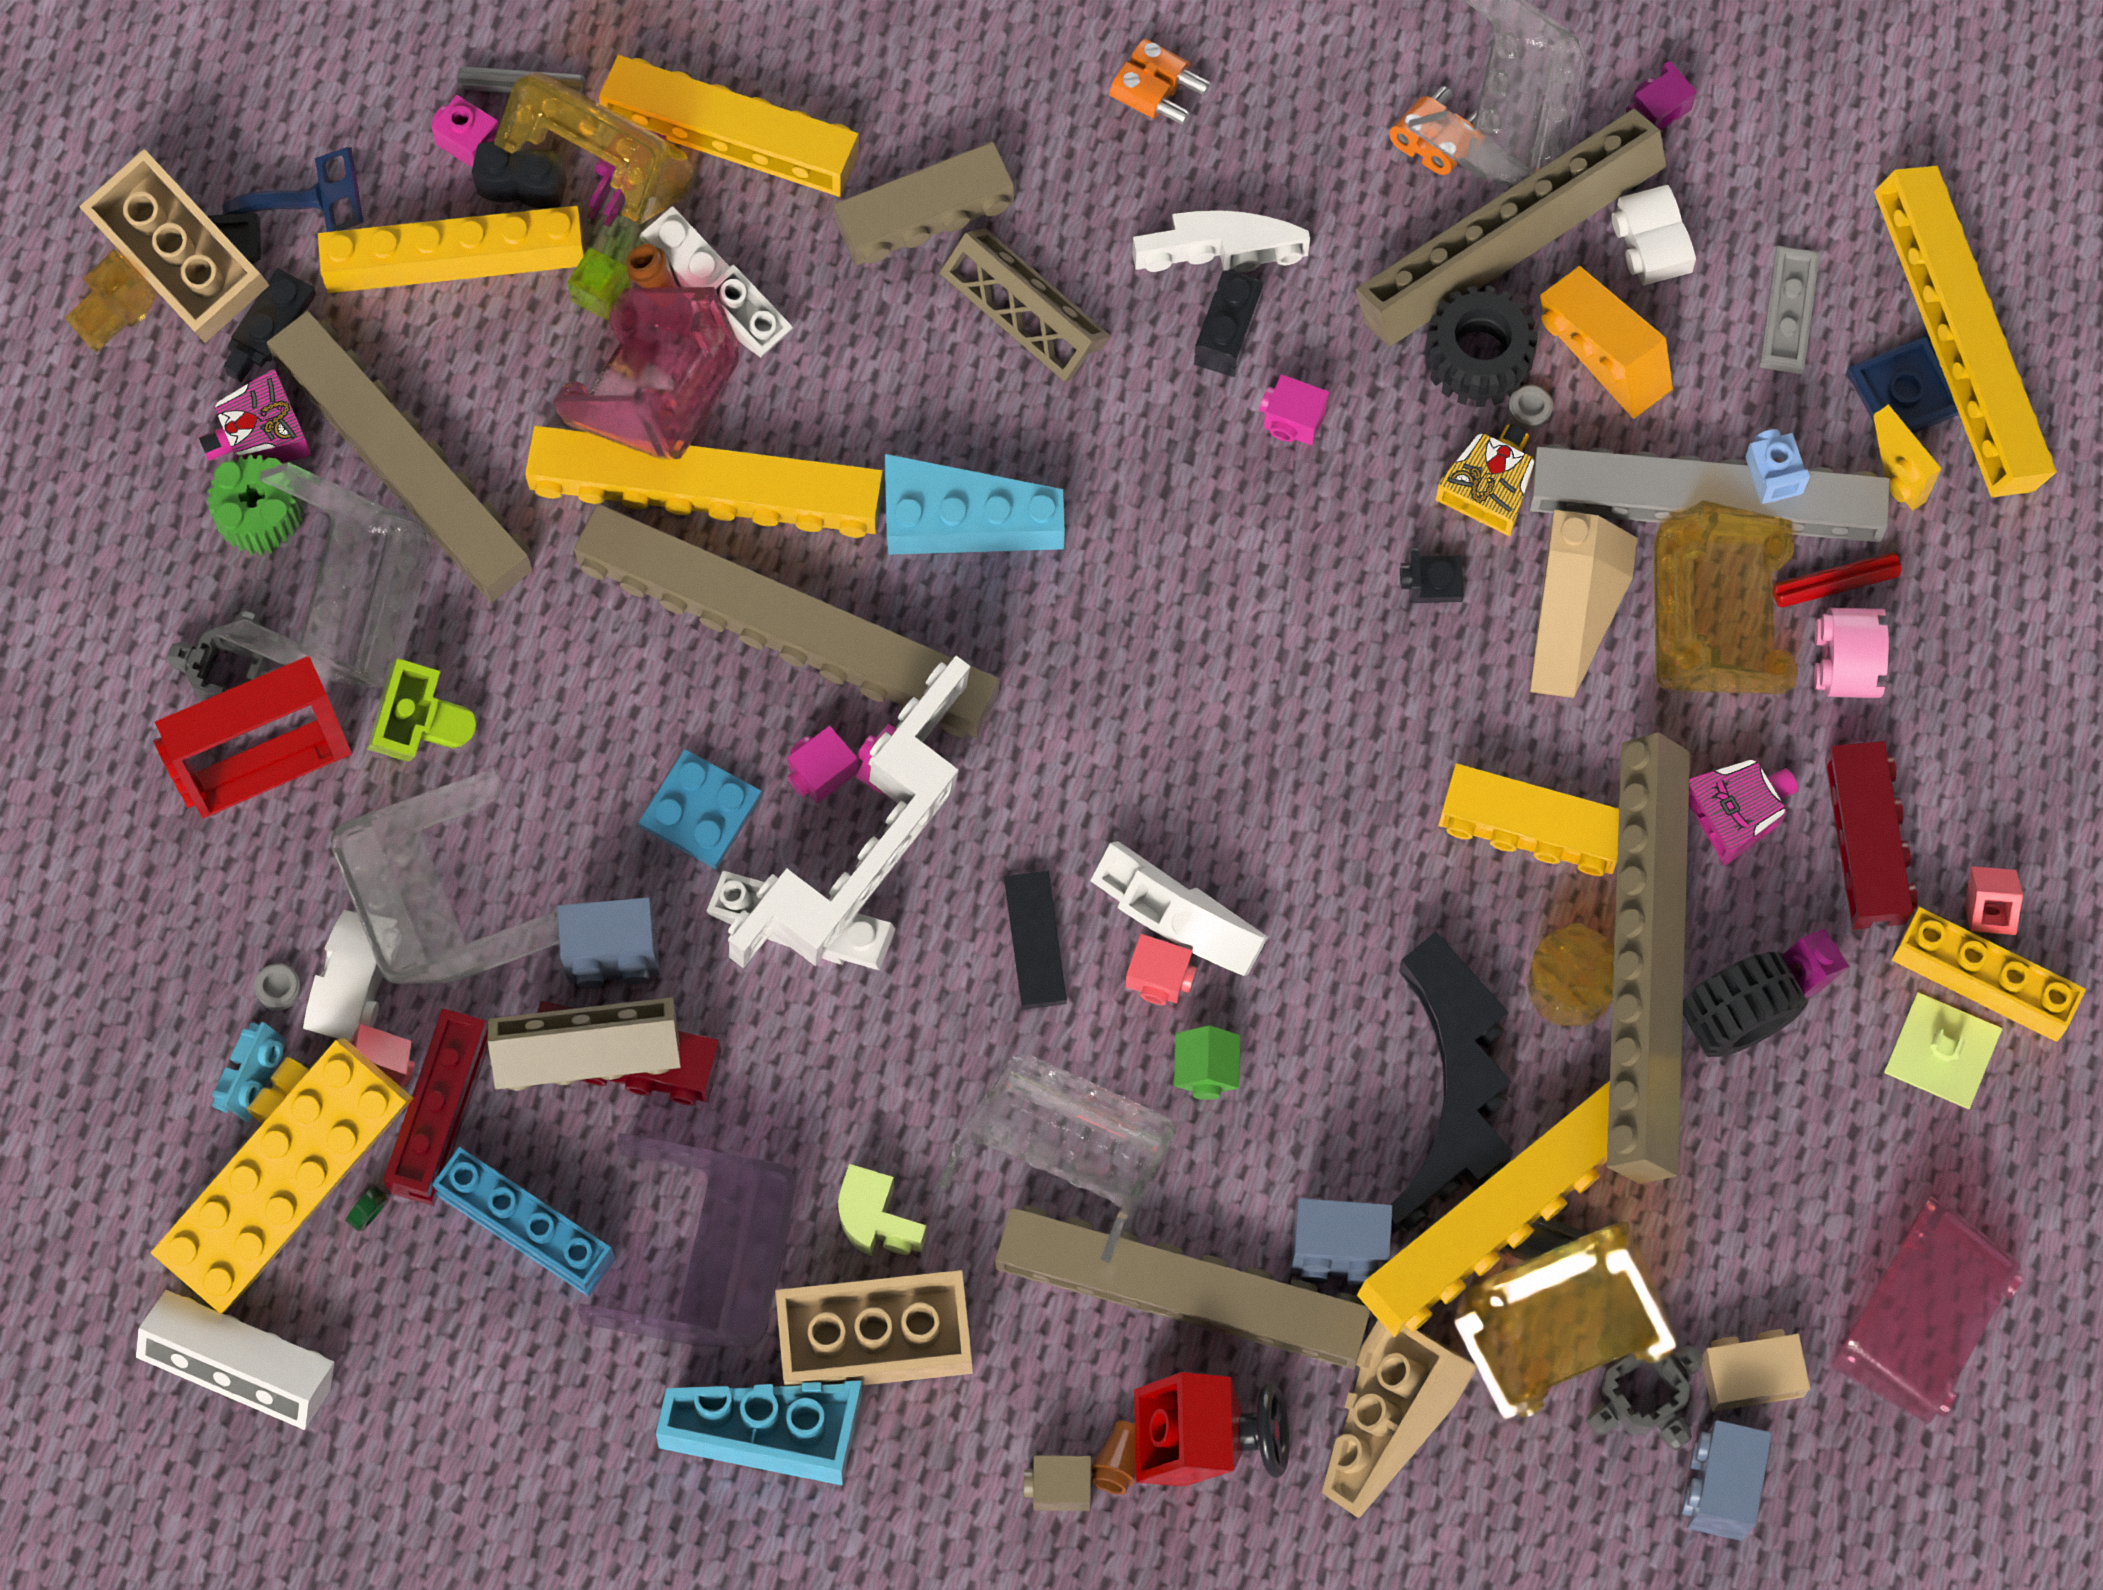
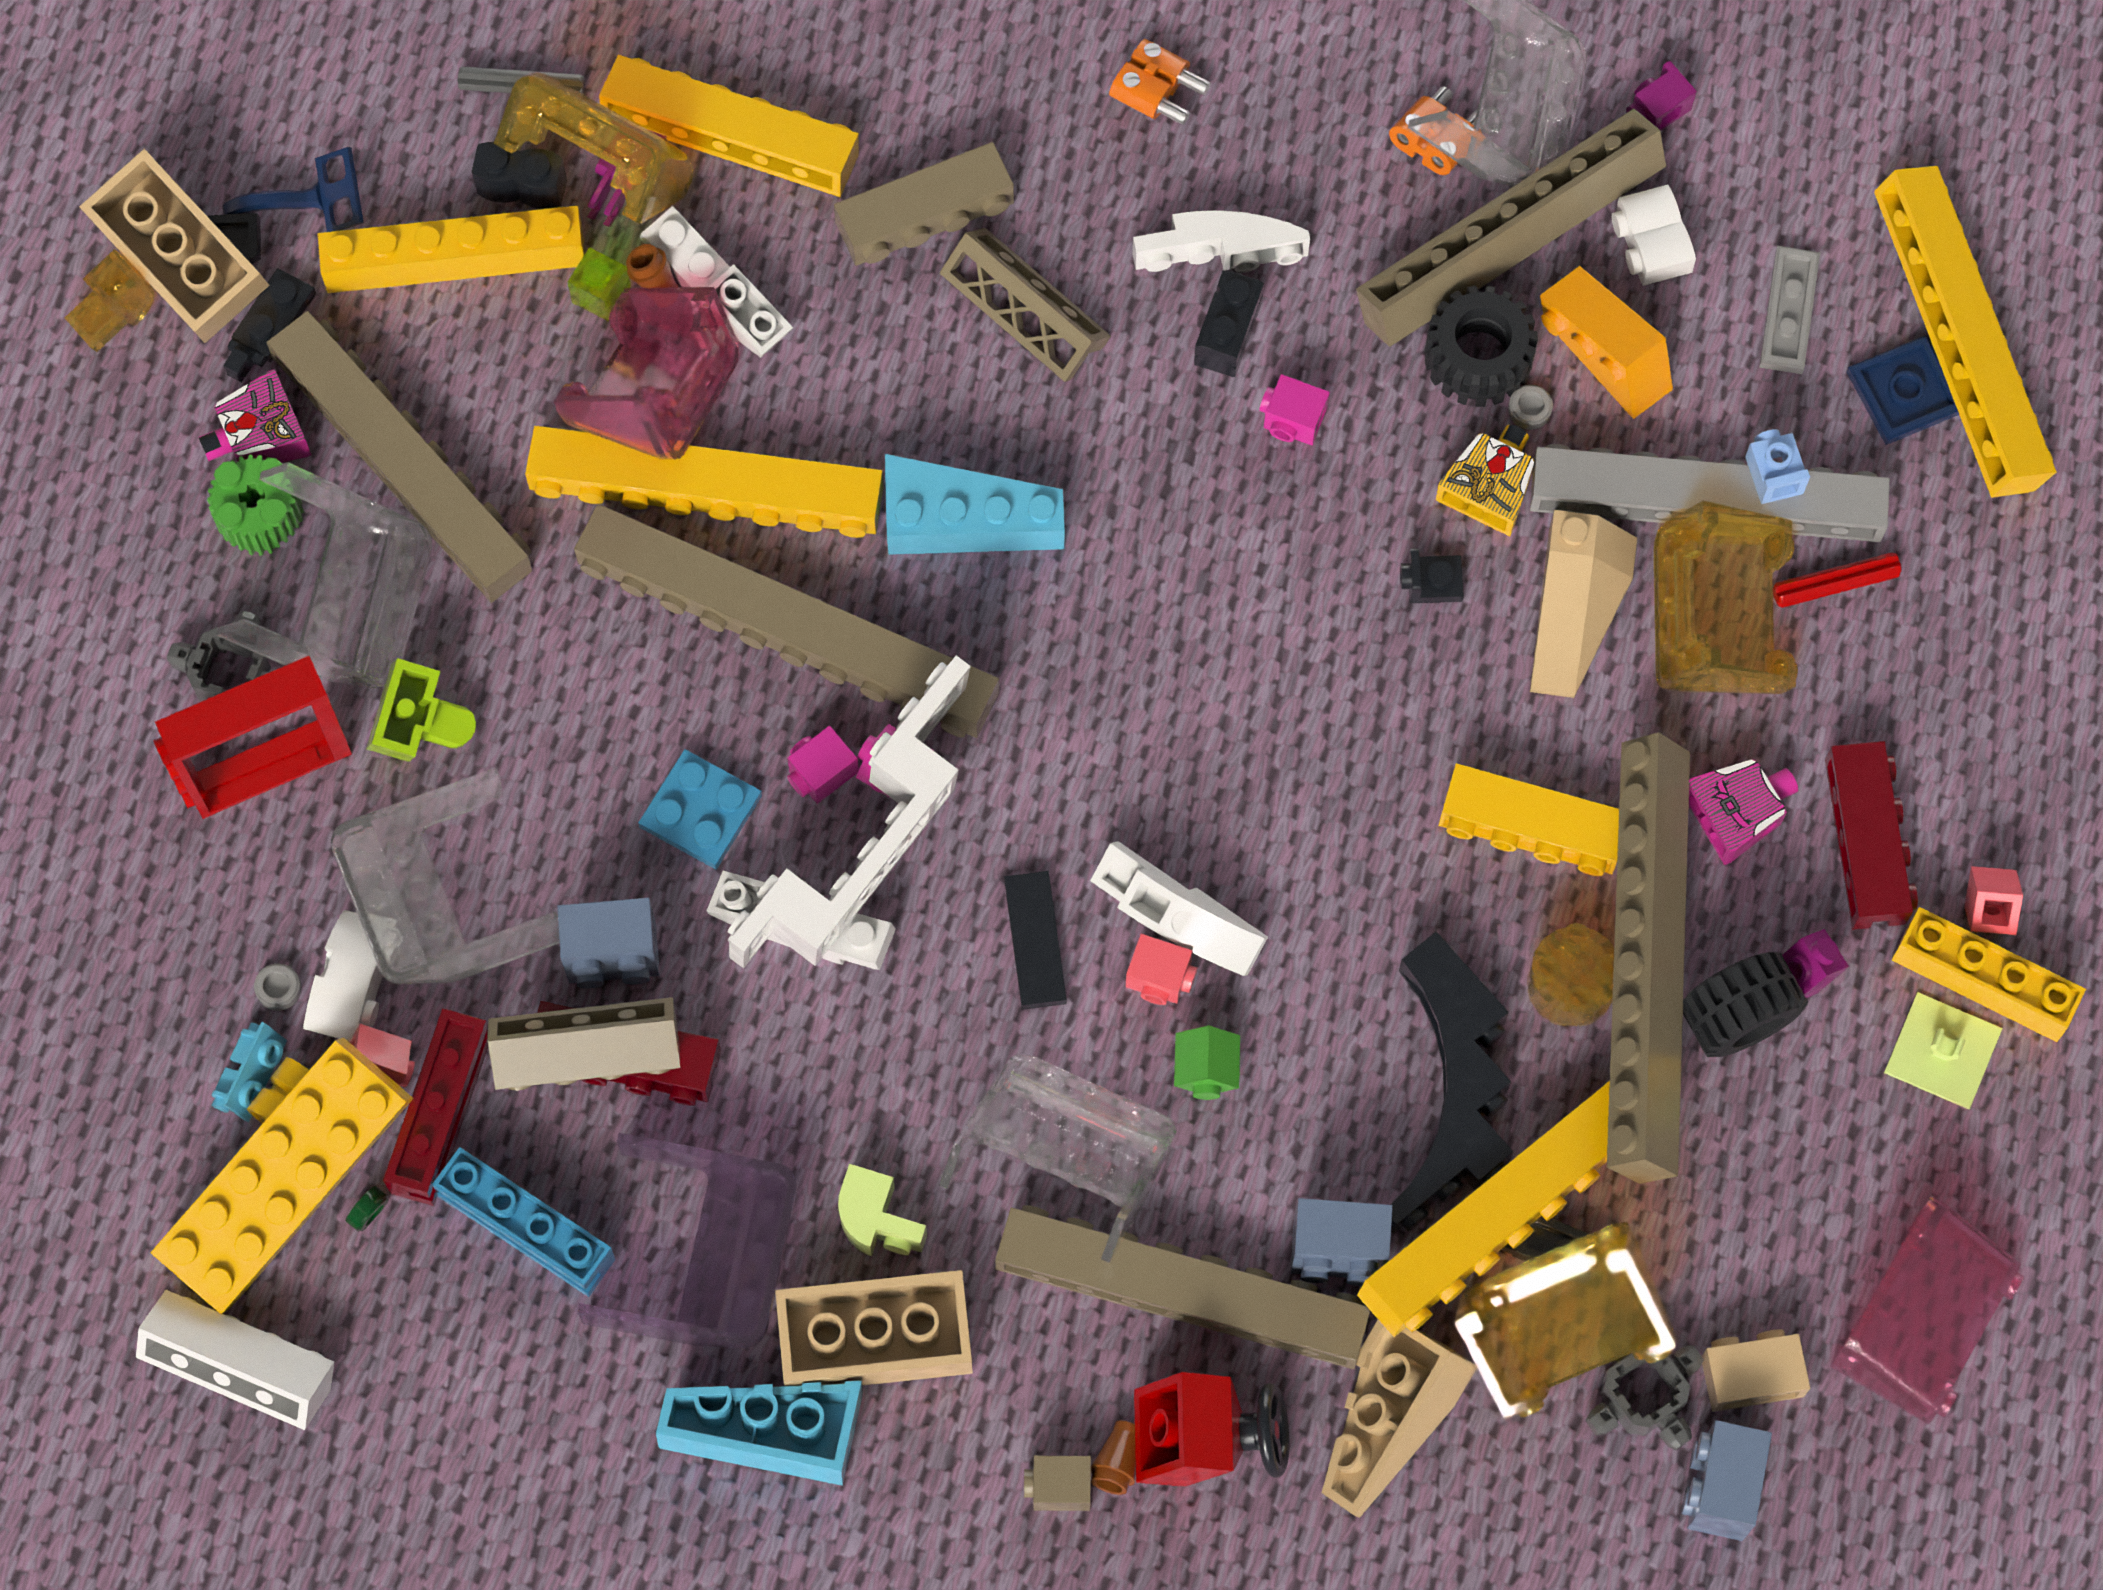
(461, 128): dark pink brick -> none
(1852, 652): bright pink brick -> none
(1904, 460): yellow wing -> none

